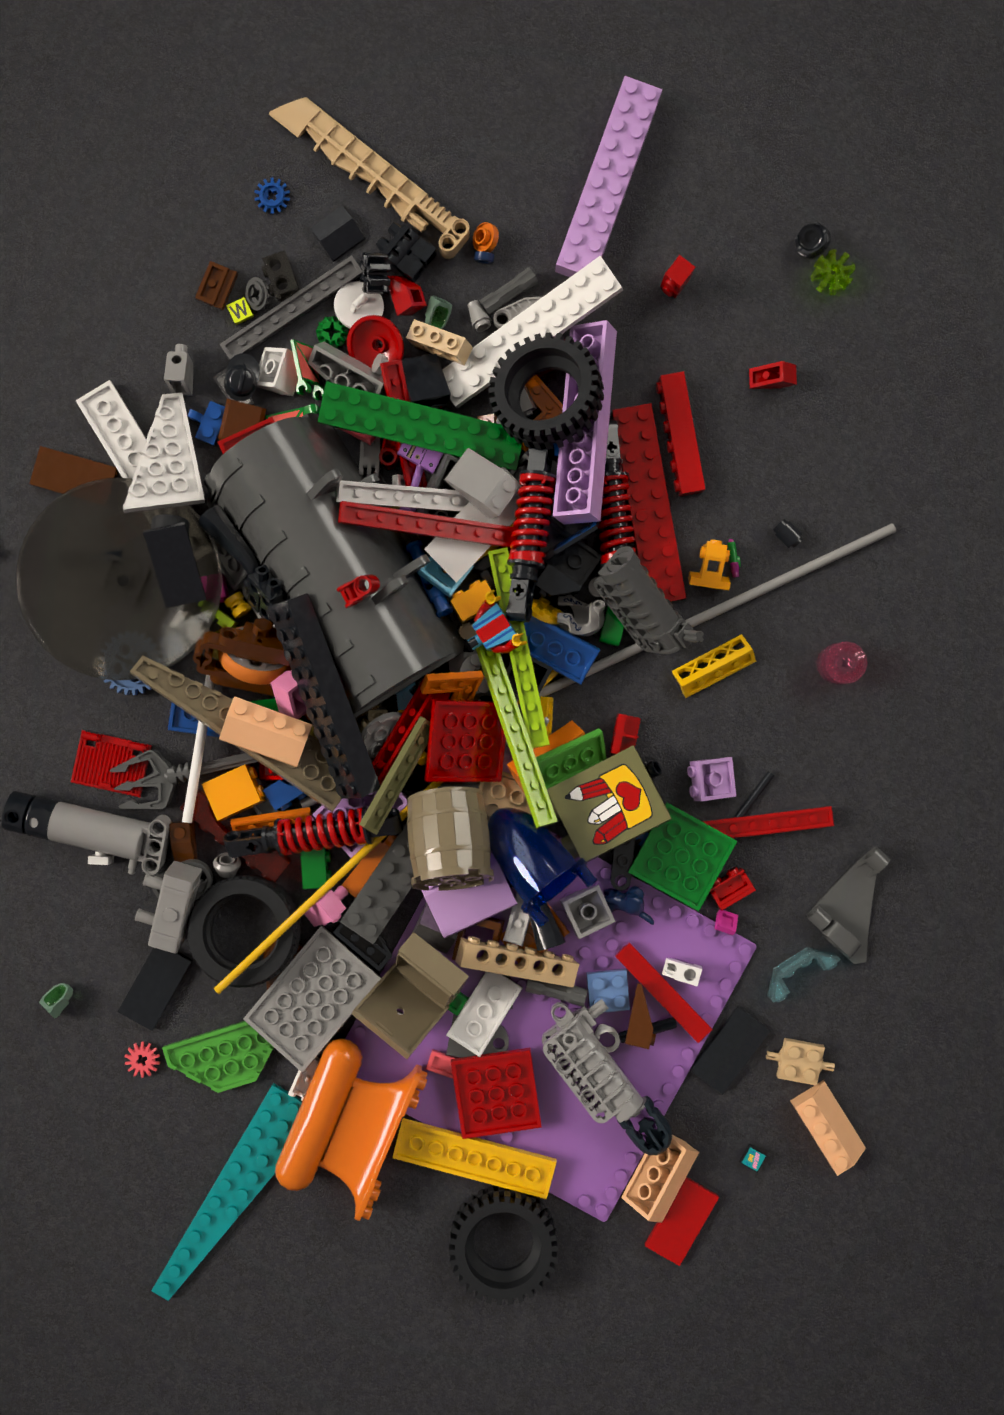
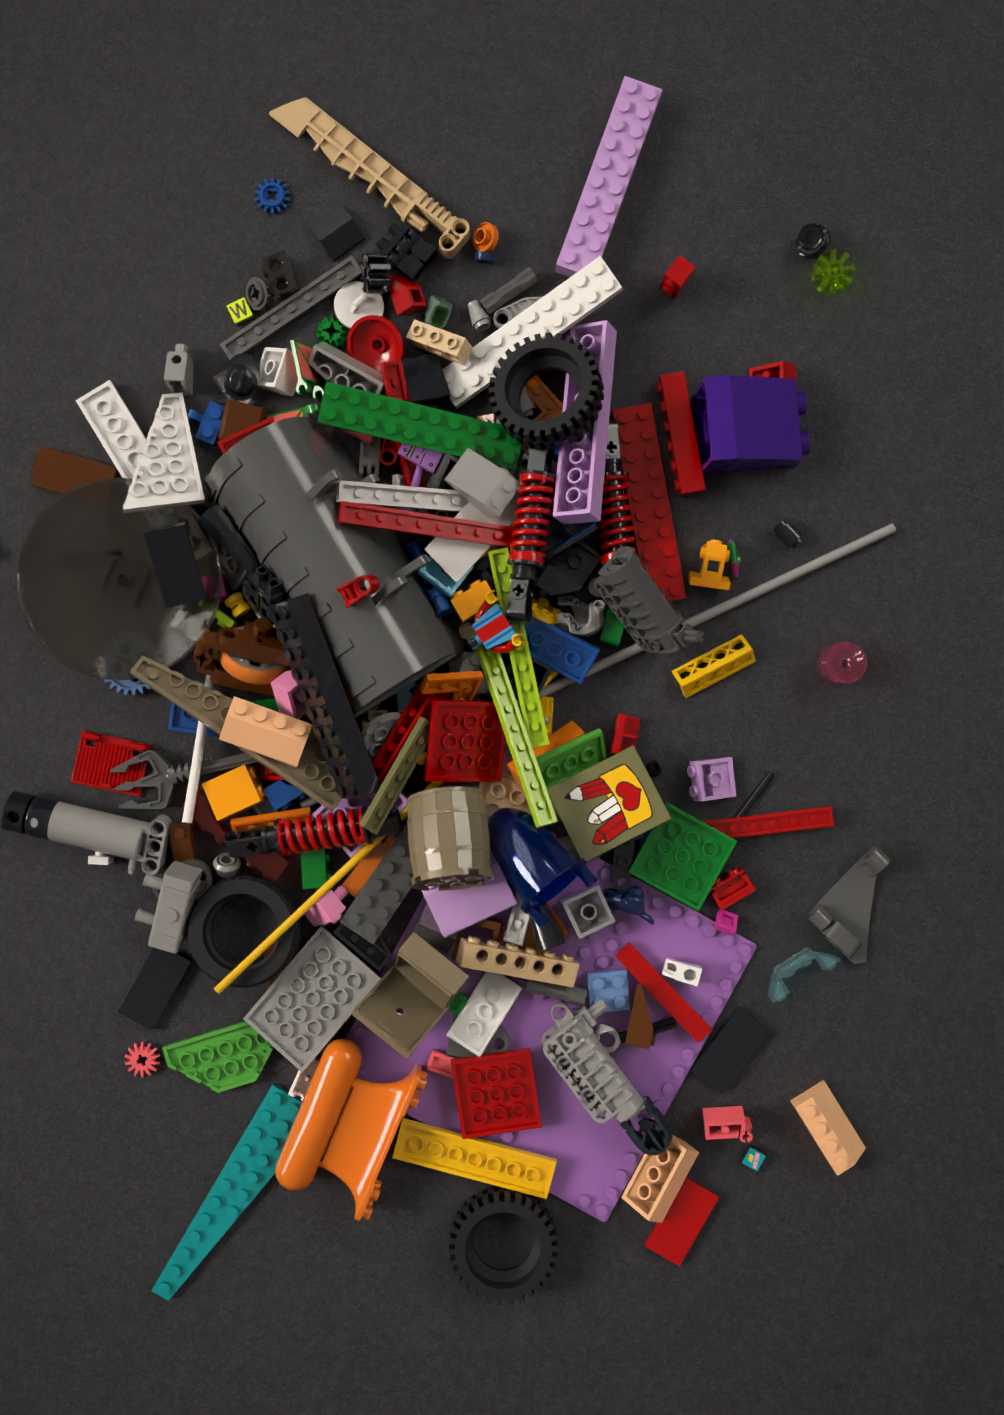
(57, 999): sand green rock -> none
(216, 285): reddish brown plate -> none
(380, 358): light grey tile -> none
(726, 1123): none -> coral hinge
(749, 423): none -> dark purple slope
(800, 1061): tan plate -> none

